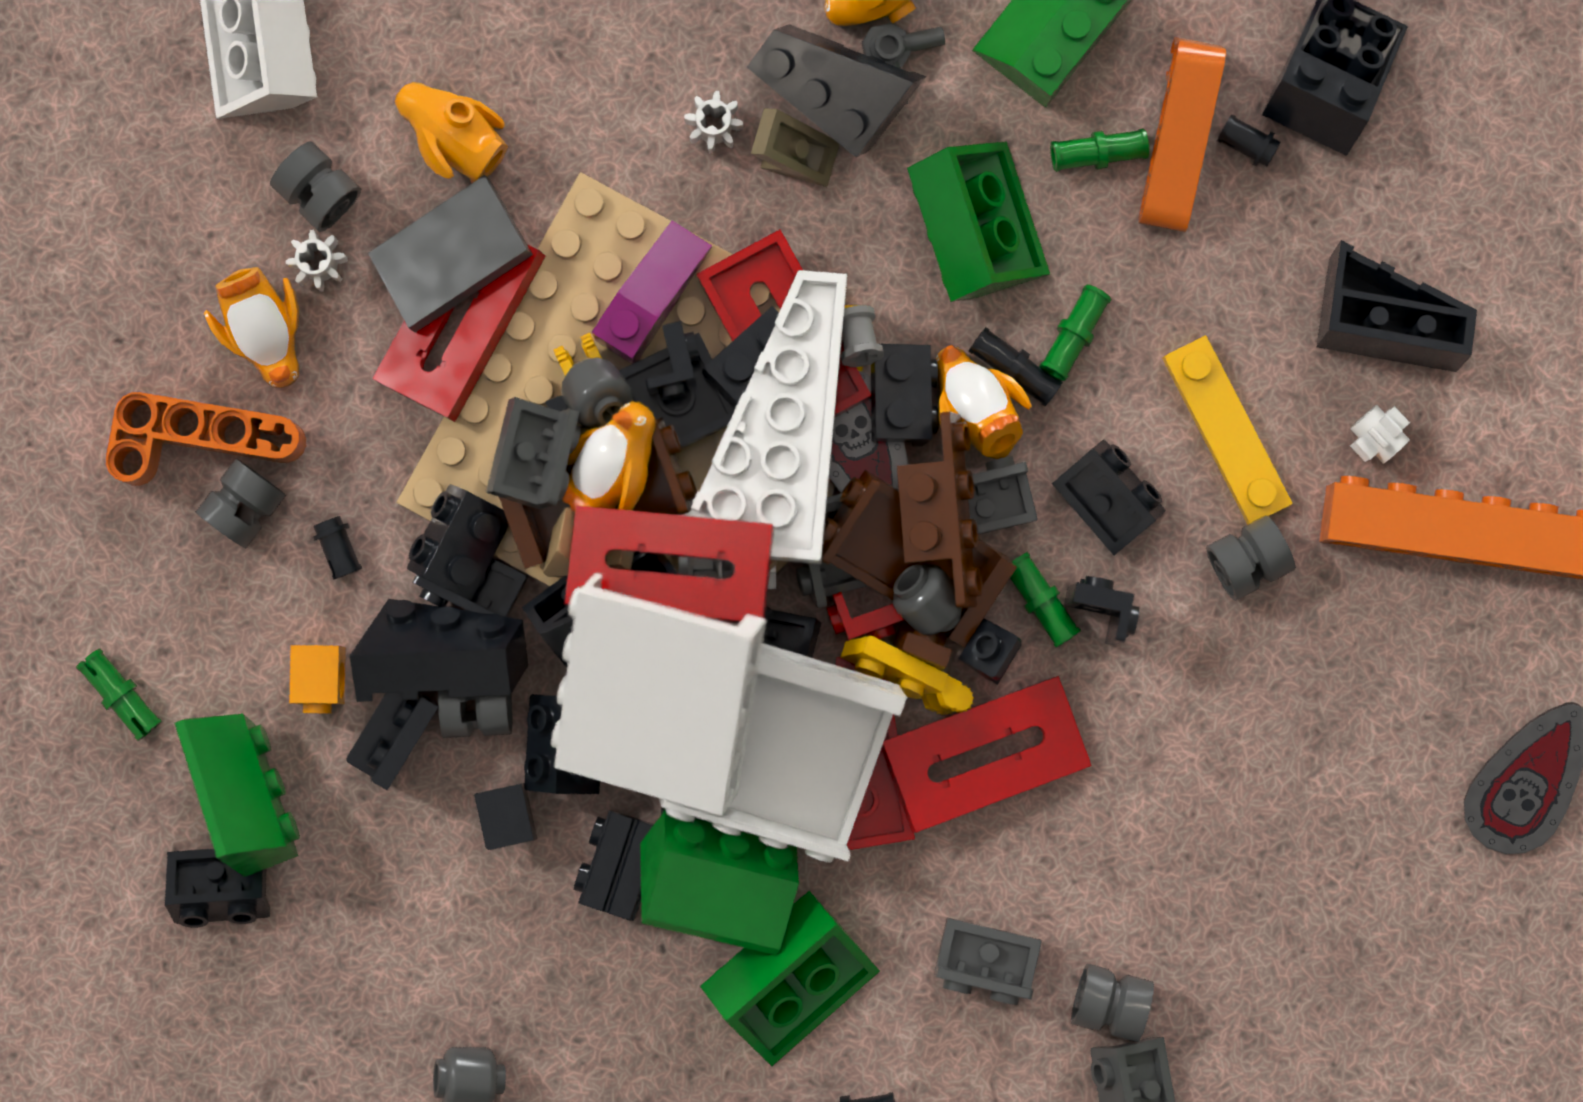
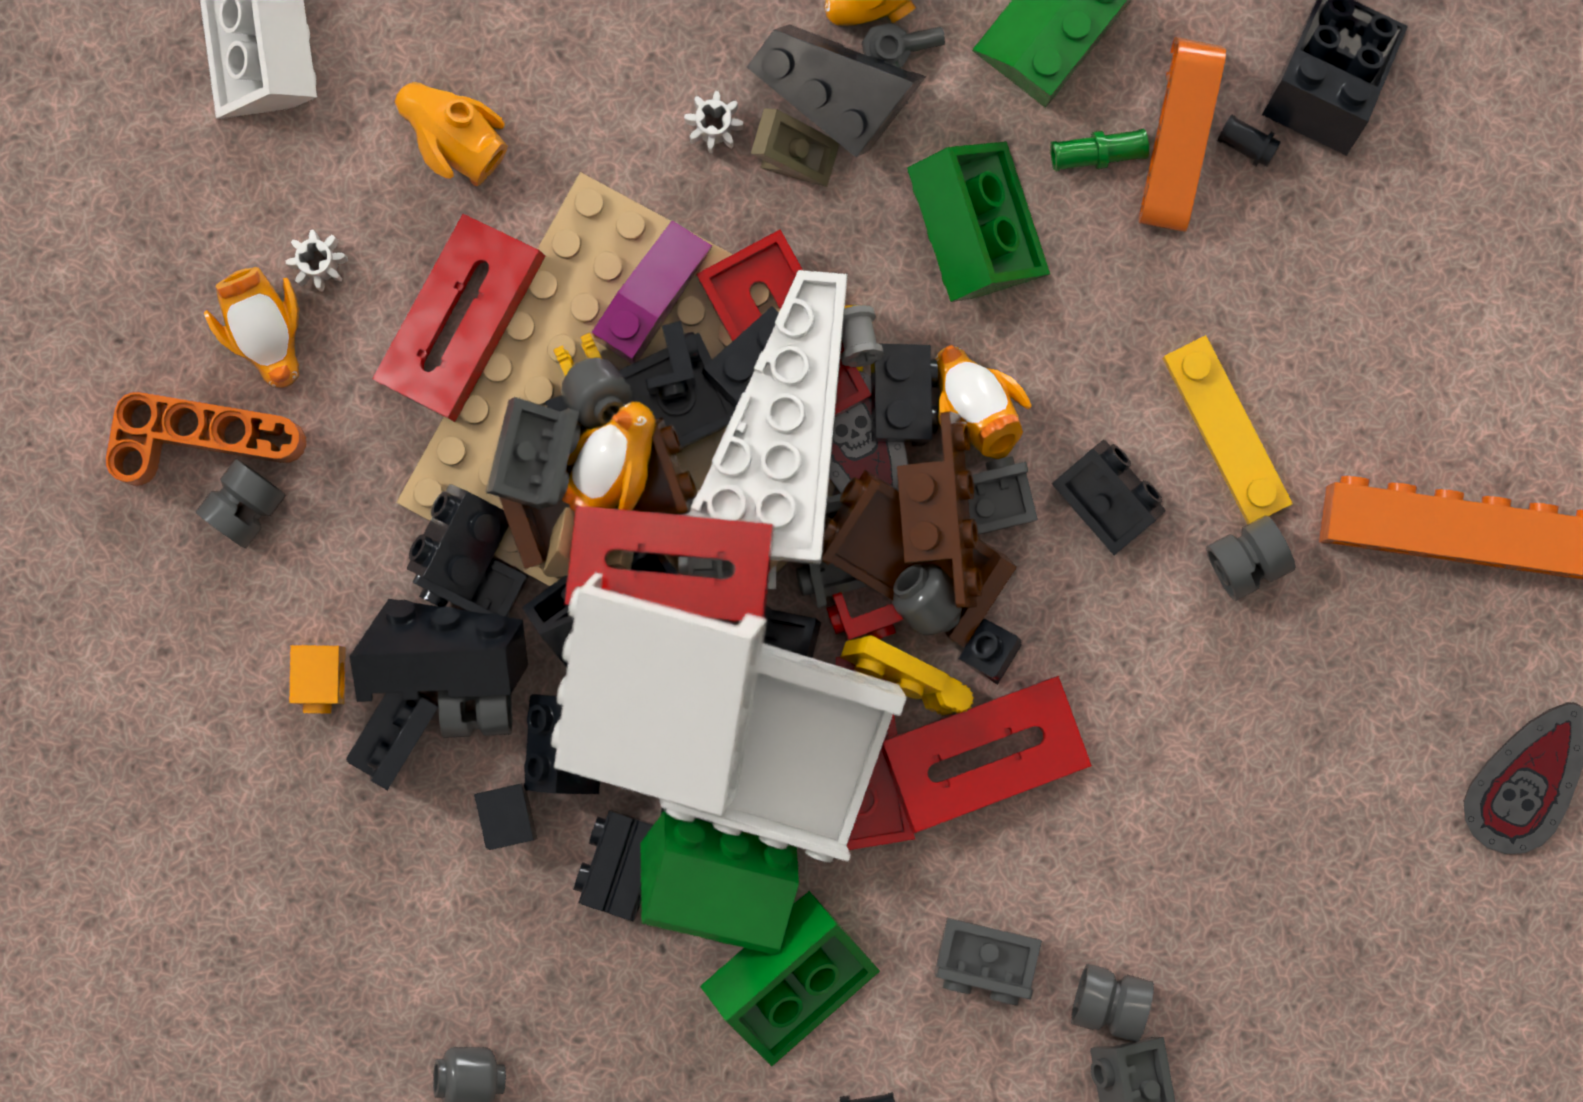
(118, 694): green pin -> none
(208, 890): black bracket -> none
(238, 791): green slope -> none
(308, 180): dark grey wheel -> none
(337, 547): black pin -> none
(449, 254): dark grey tile -> none
(925, 648): reddish brown bracket -> none
(1015, 364): black pin -> none
(1043, 601): green pin -> none
(1075, 332): green pin -> none
(1098, 596): black bracket -> none
(1379, 434): white gear -> none
(1391, 317): black wedge -> none

